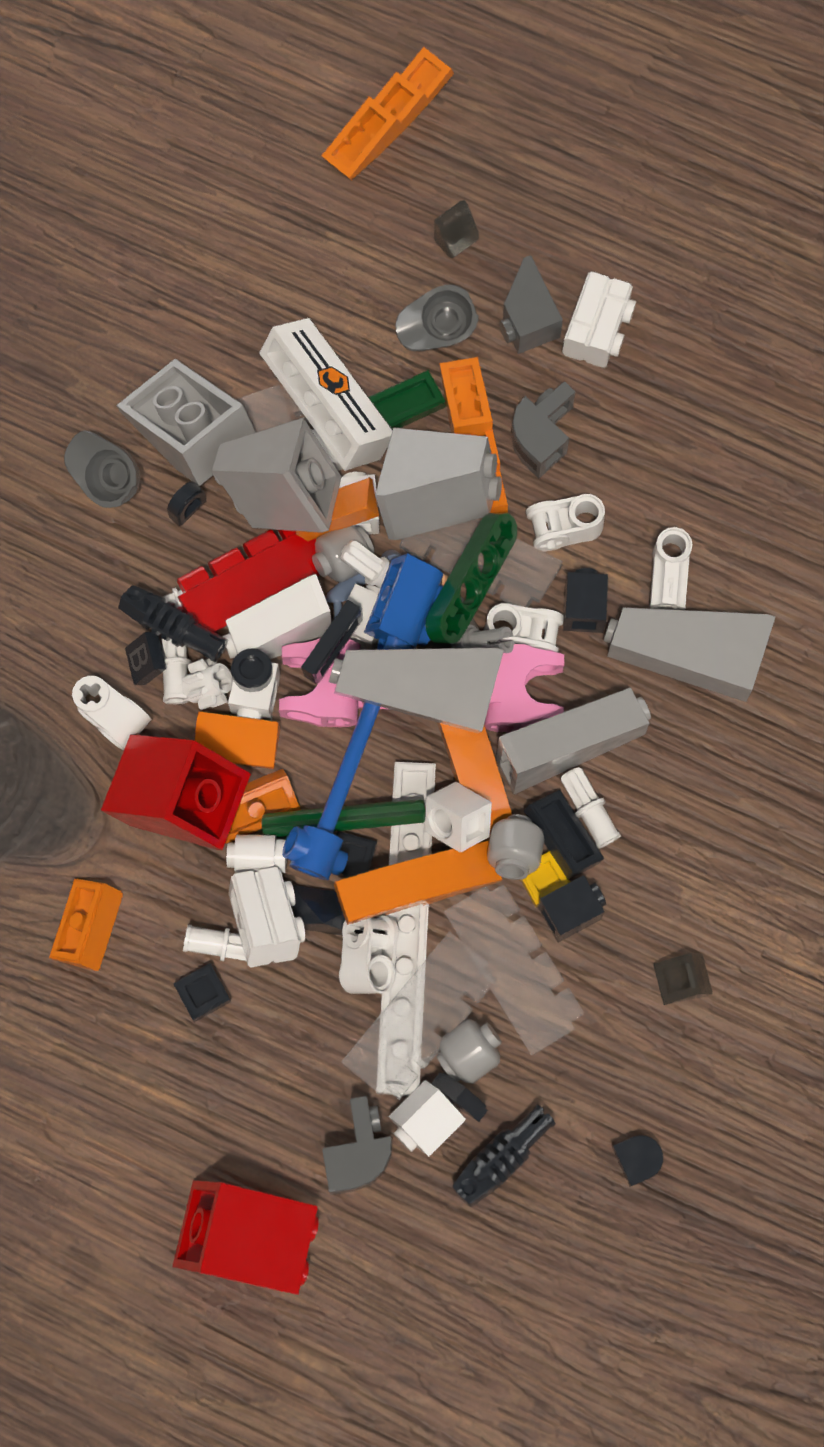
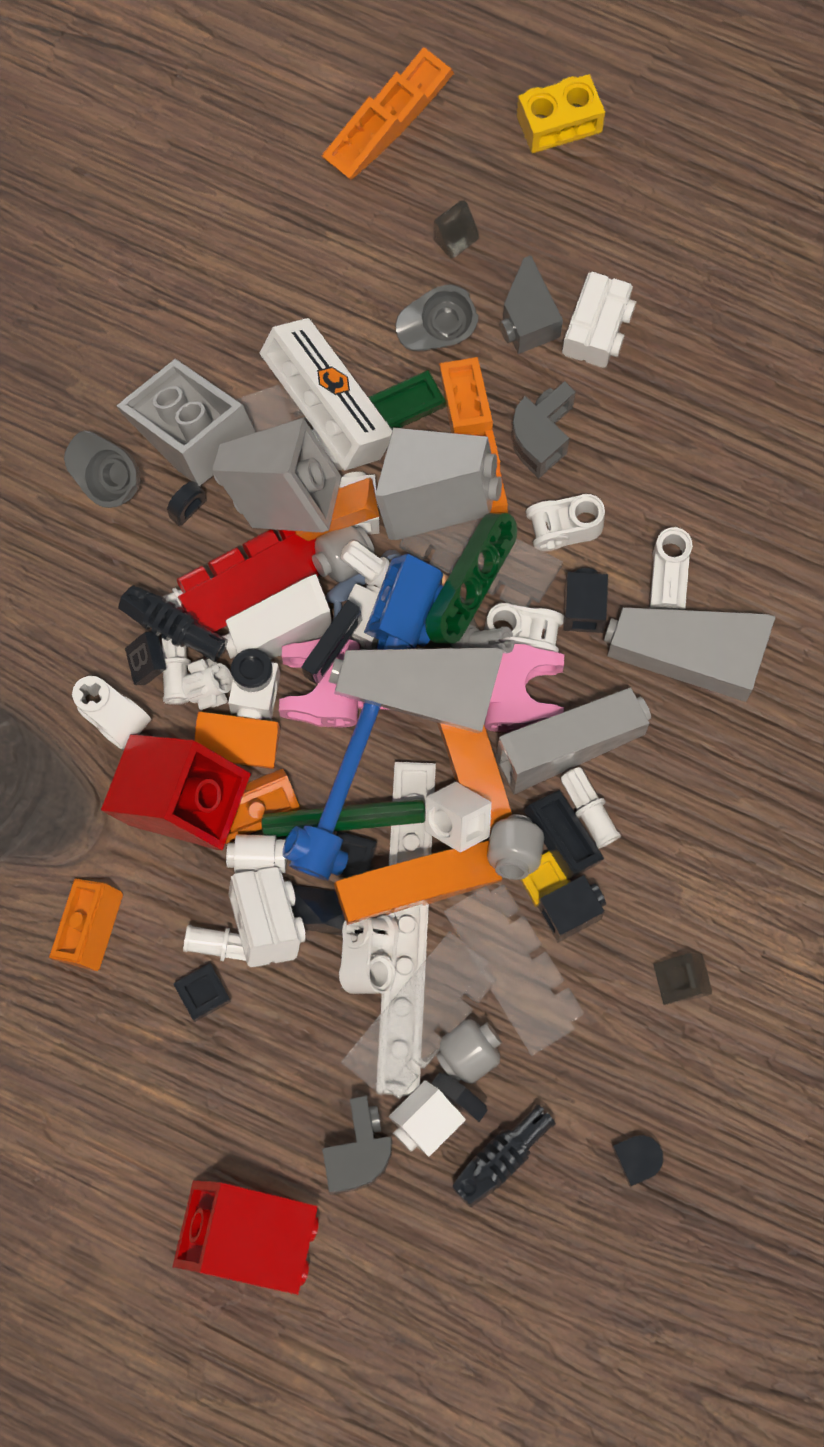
(563, 121): none -> yellow brick

